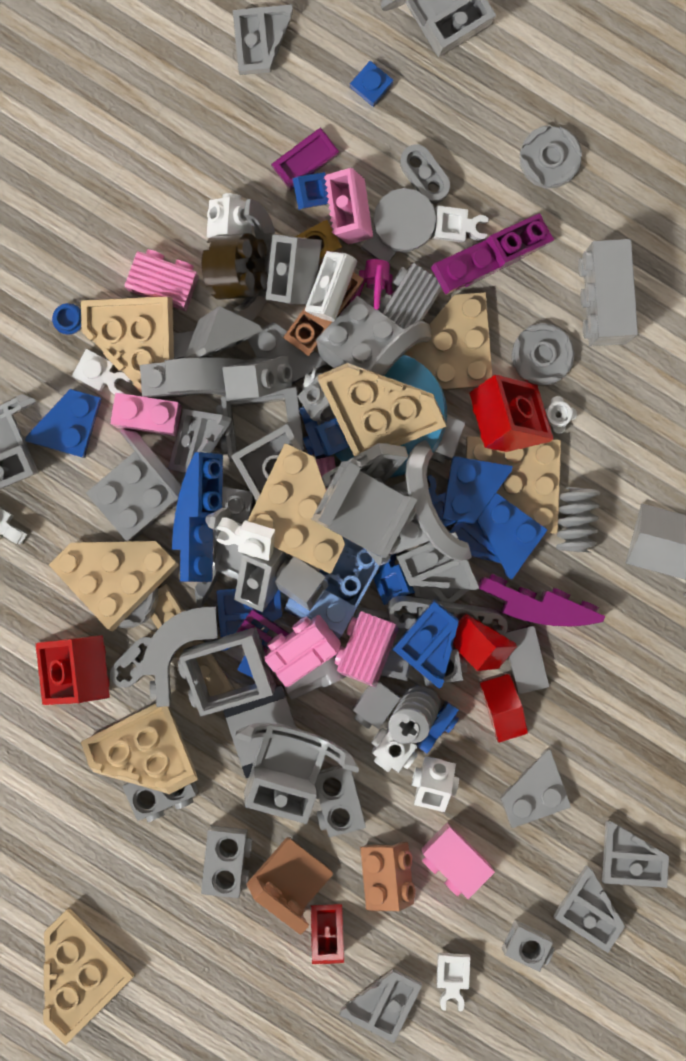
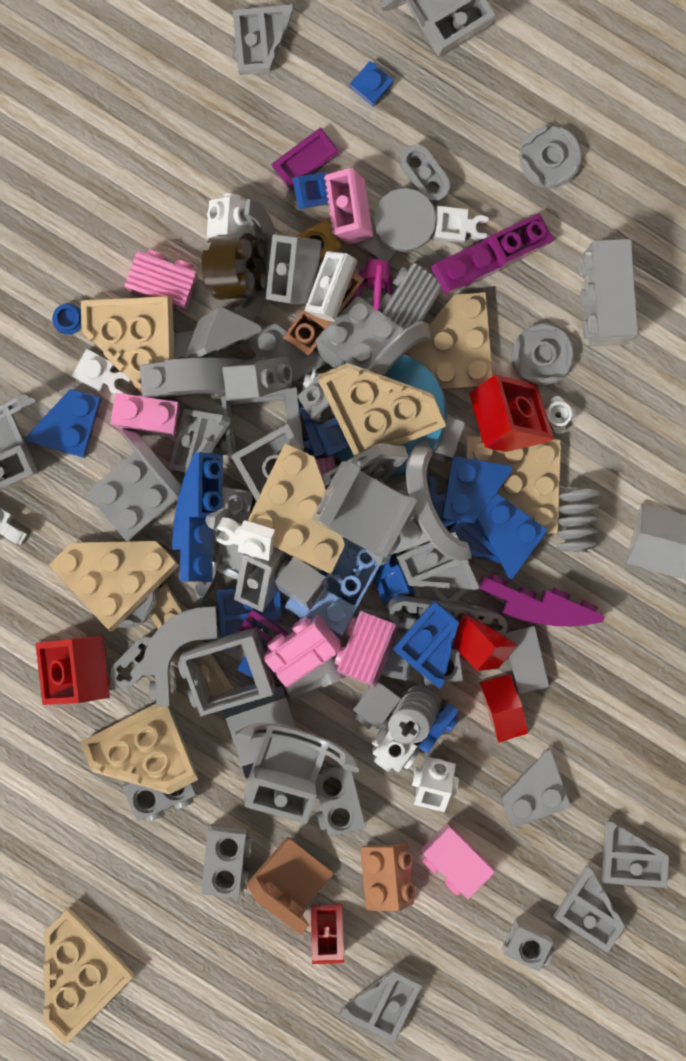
(453, 975): white plate -> none

